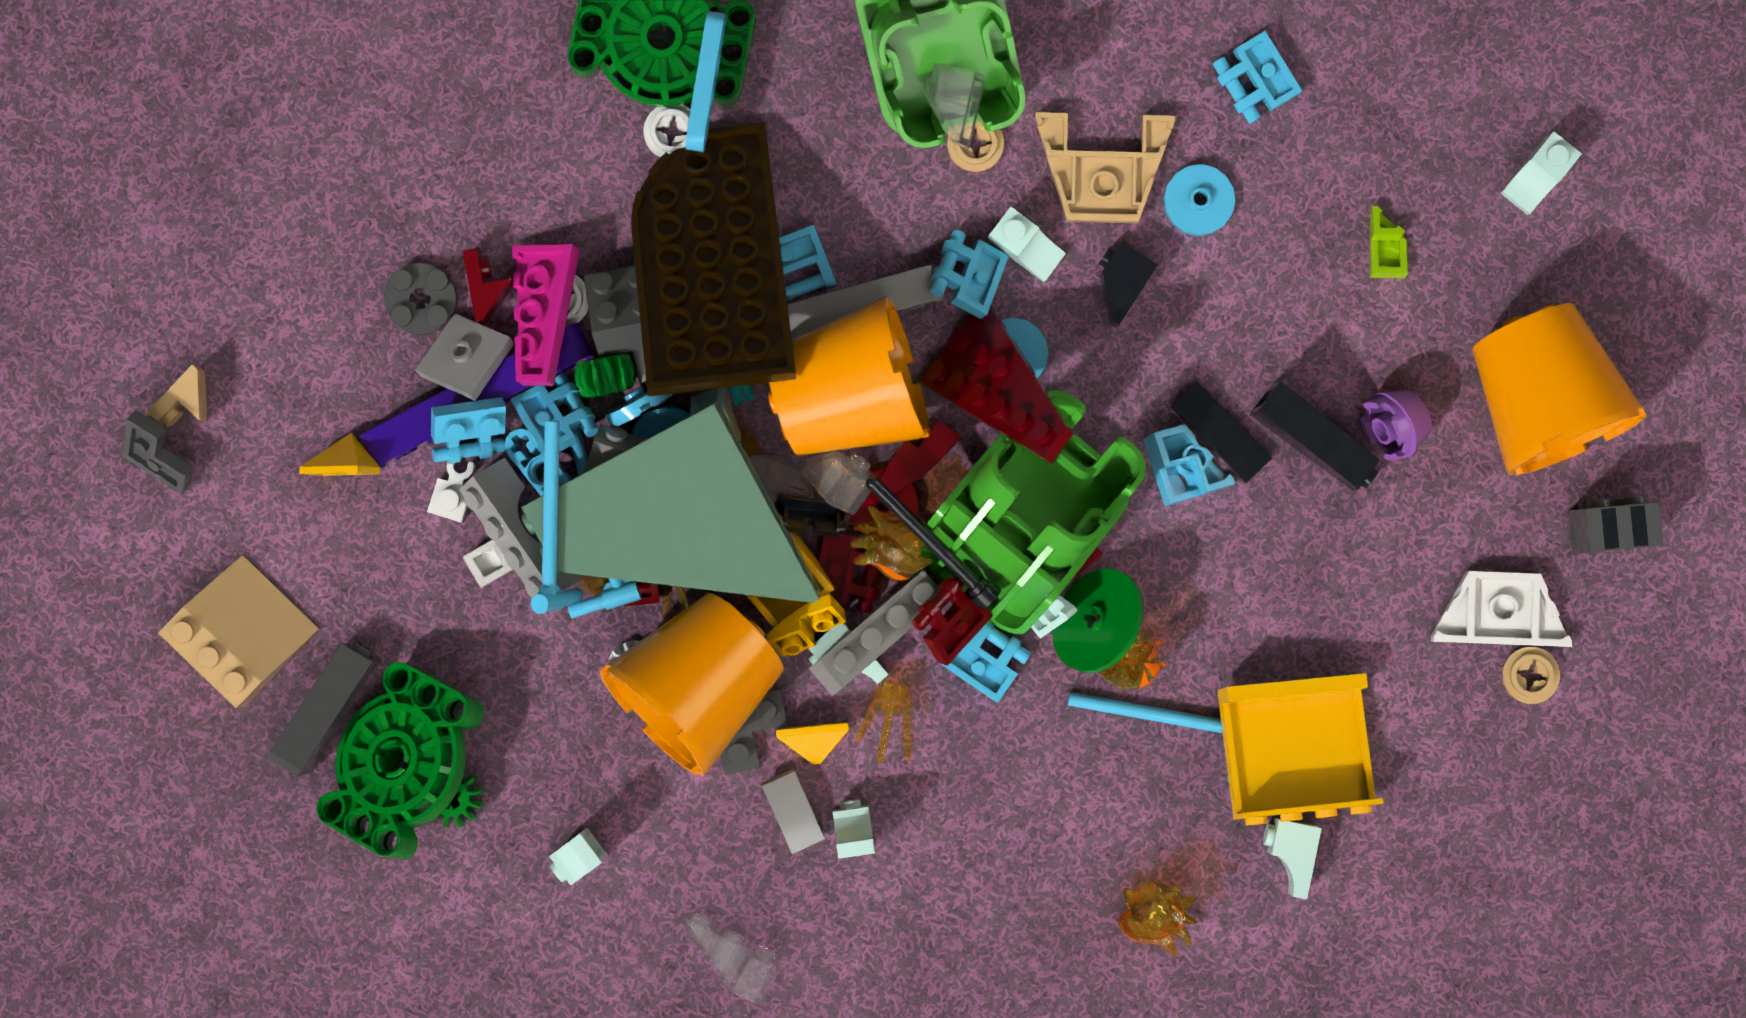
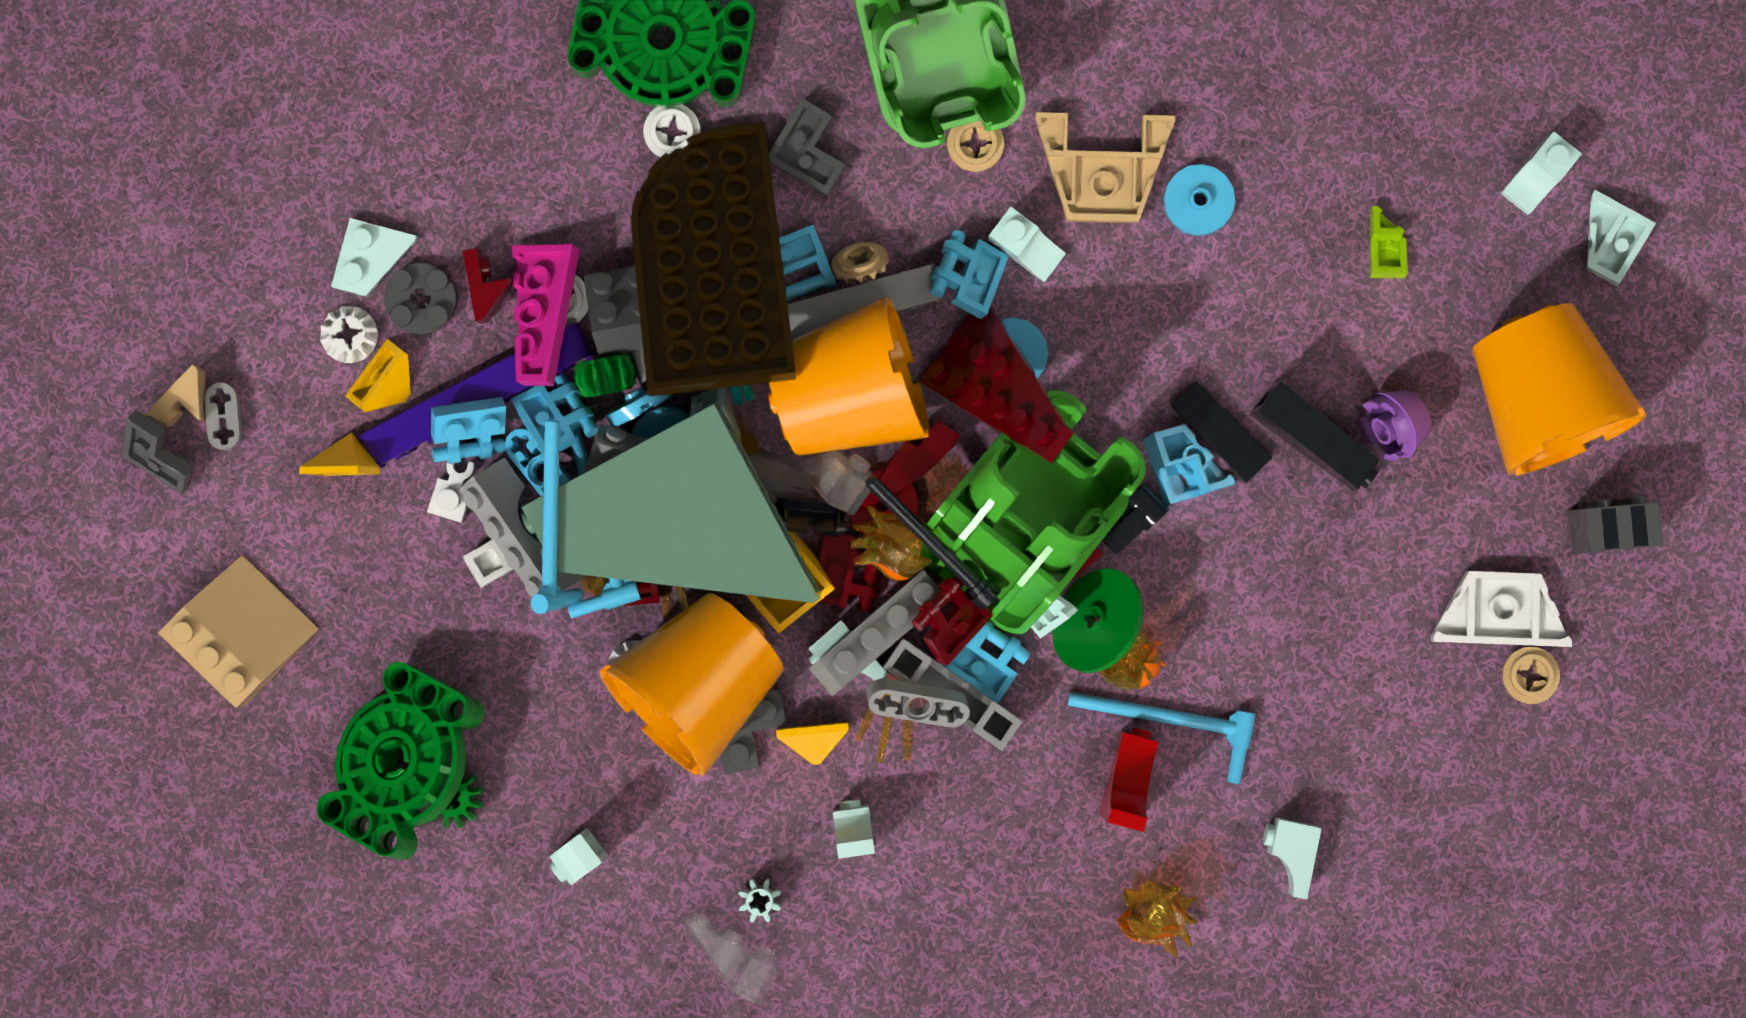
(214, 416): none -> light grey beam
(323, 709): dark grey slope -> none
(362, 344): none -> white gear
(368, 256): none -> light aqua wing
(383, 380): none -> yellow slope
(464, 356): light grey plate -> none
(705, 81): medium azure beam -> none
(763, 891): none -> light aqua gear
(792, 811): light grey slope -> none
(797, 151): none -> dark grey plate
(798, 629): yellow slope -> none
(860, 262): none -> tan gear
(906, 692): none -> light grey beam
(955, 100): clear slope -> none
(986, 716): none -> light grey arch
(1123, 279): black slope -> none
(1129, 780): none -> red arch
(1141, 514): none -> black piece
(1265, 70): medium azure plate -> none
(1297, 748): yellow panel -> none
(1614, 237): none -> light aqua wing

